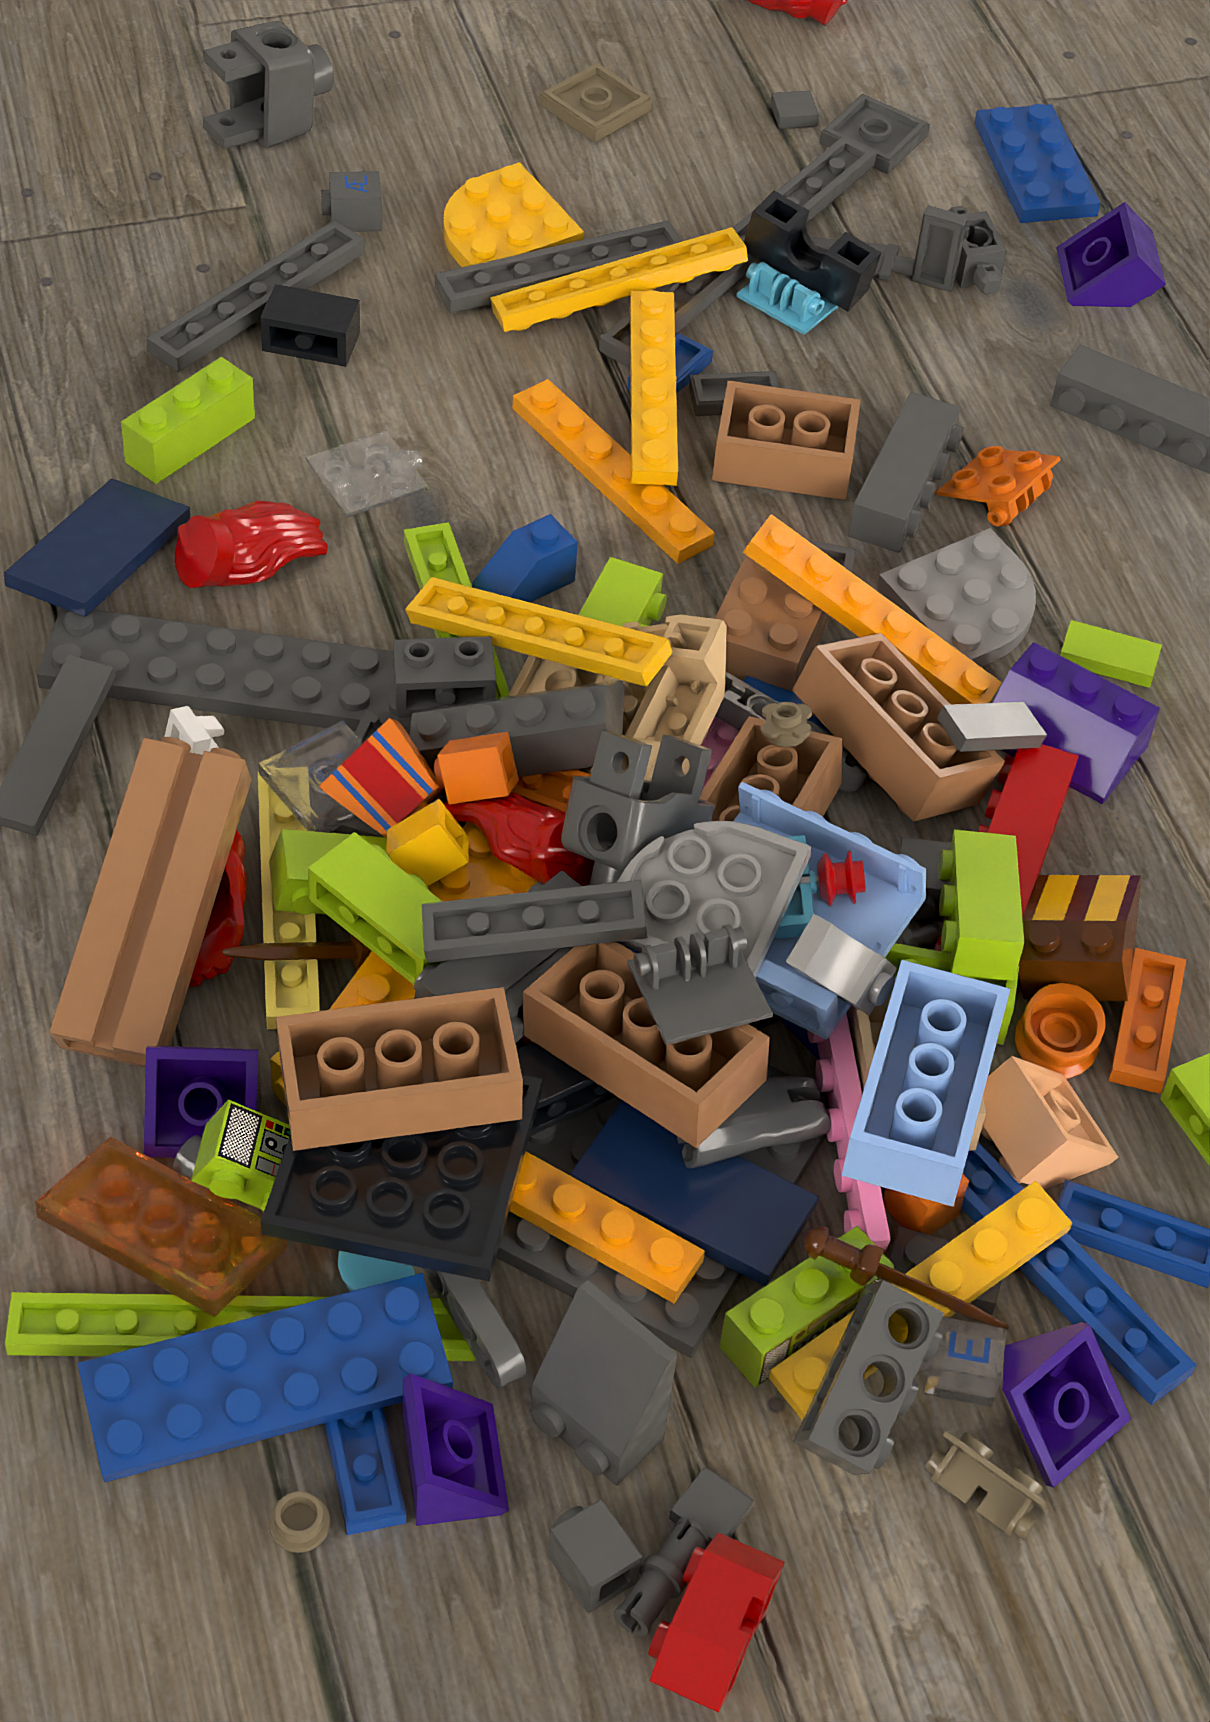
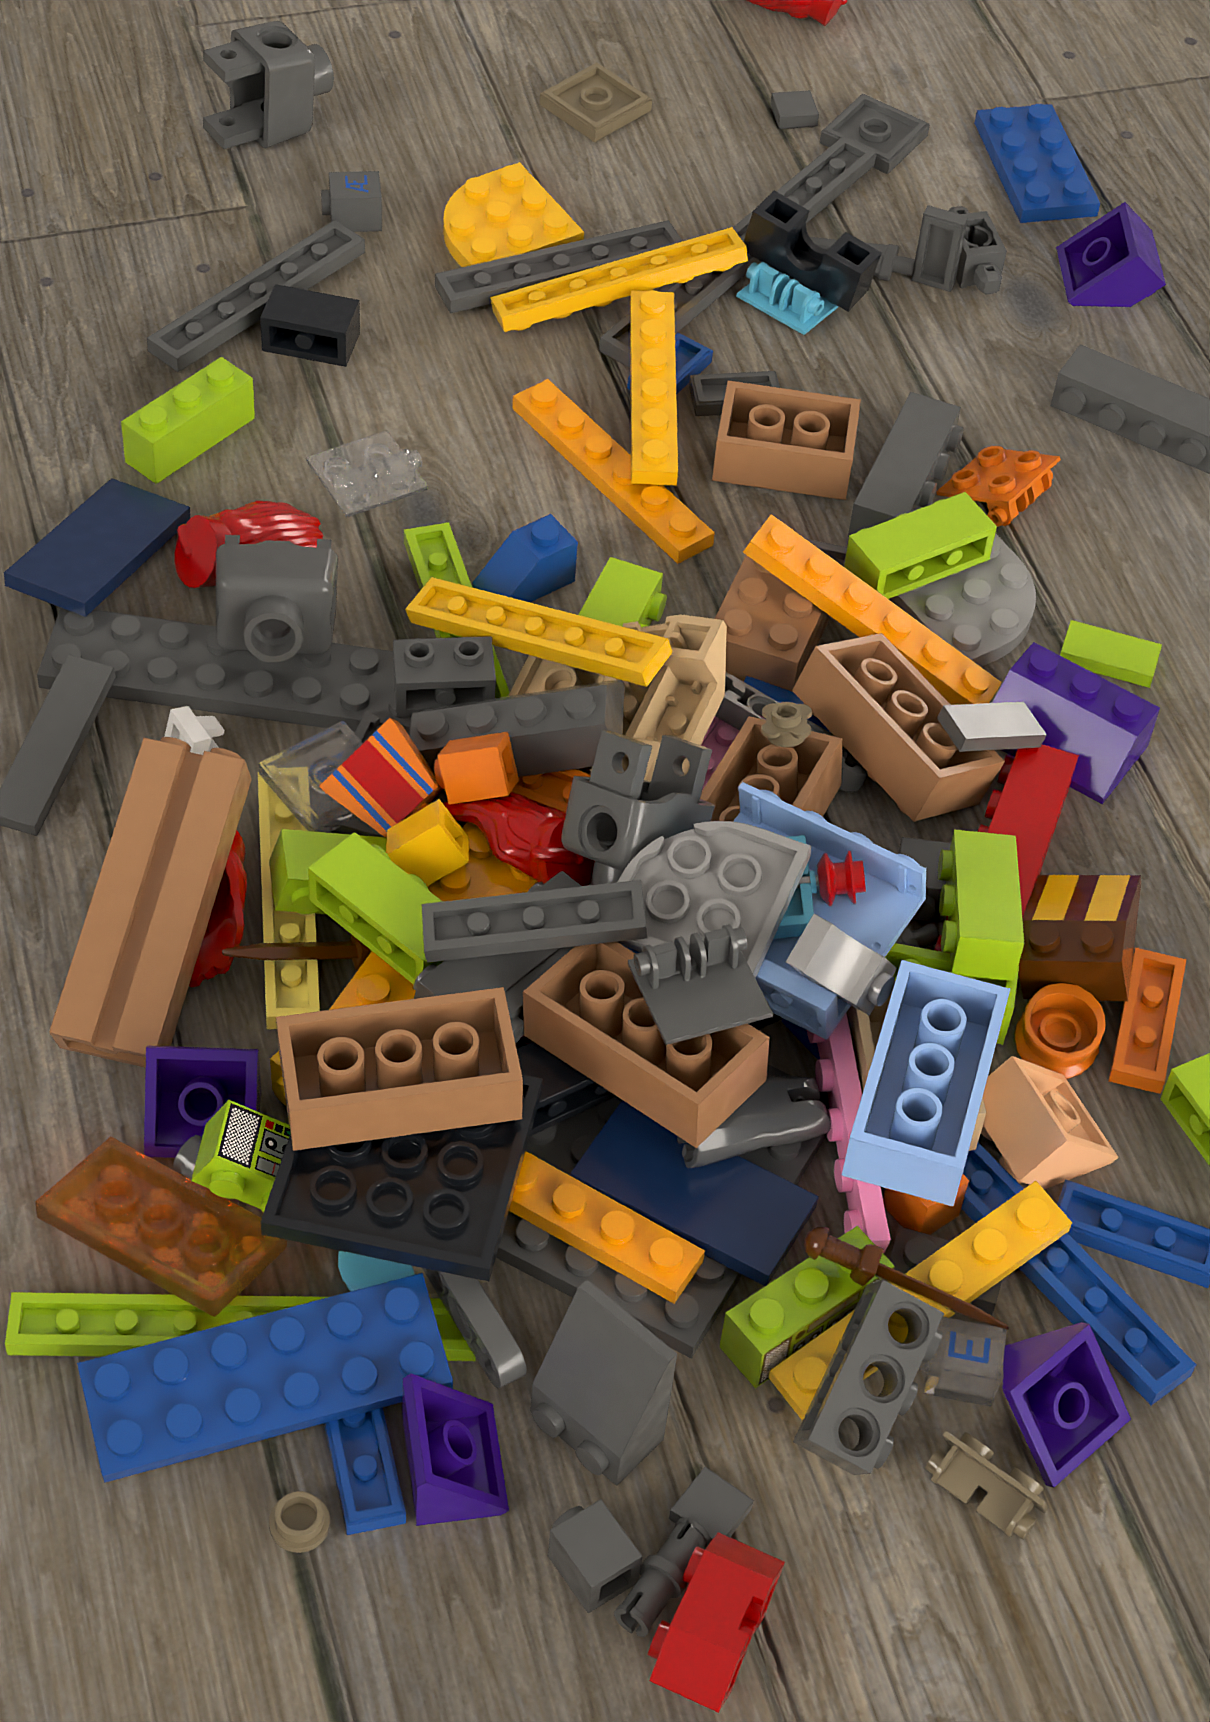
(275, 597): none -> dark grey piece
(921, 546): none -> lime brick

